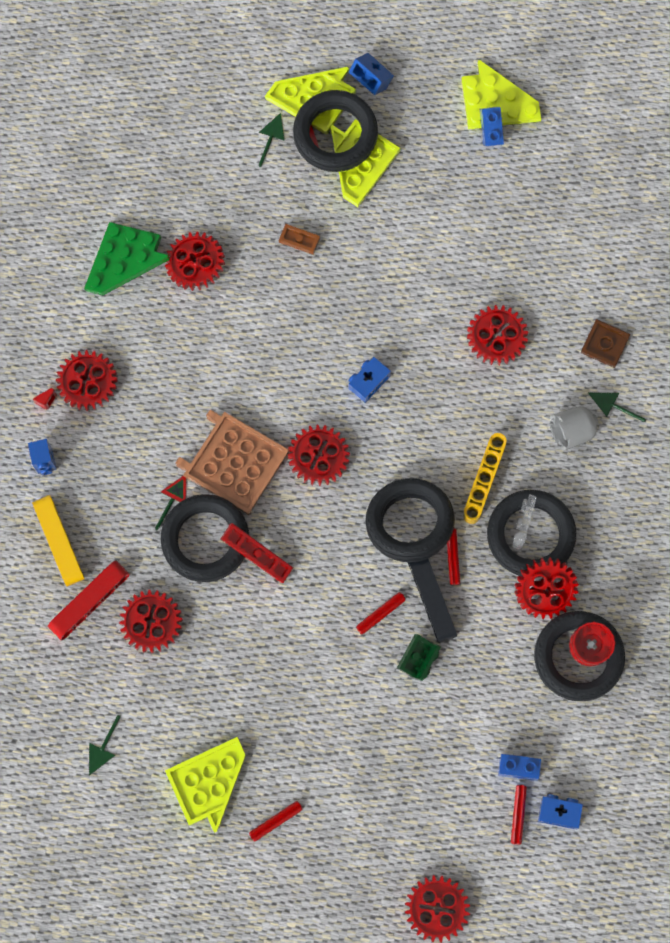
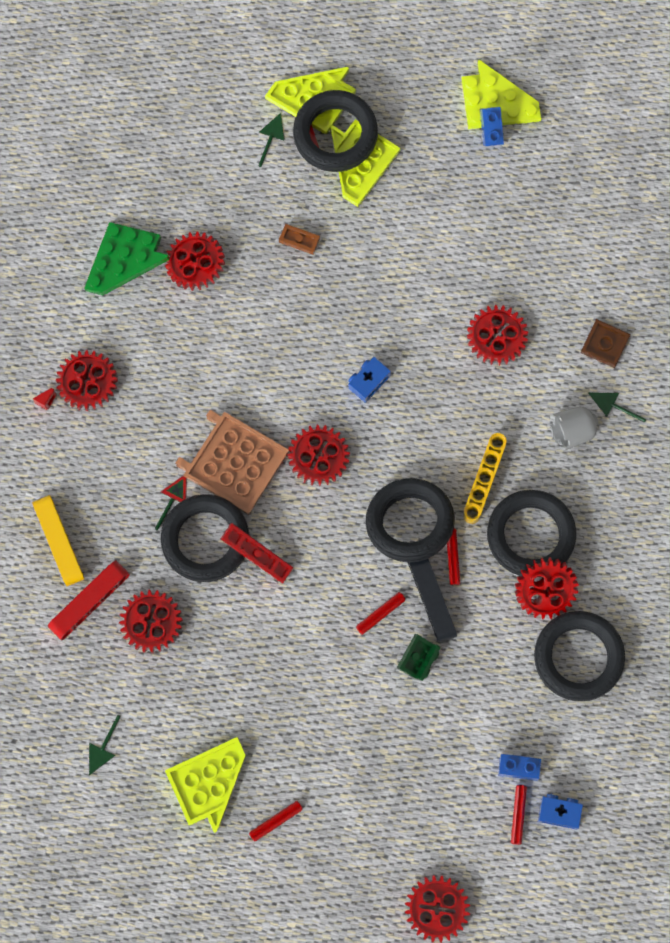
(42, 456): blue brick -> none
(371, 73): blue brick -> none
(523, 523): clear hinge -> none
(603, 645): red wheel -> none

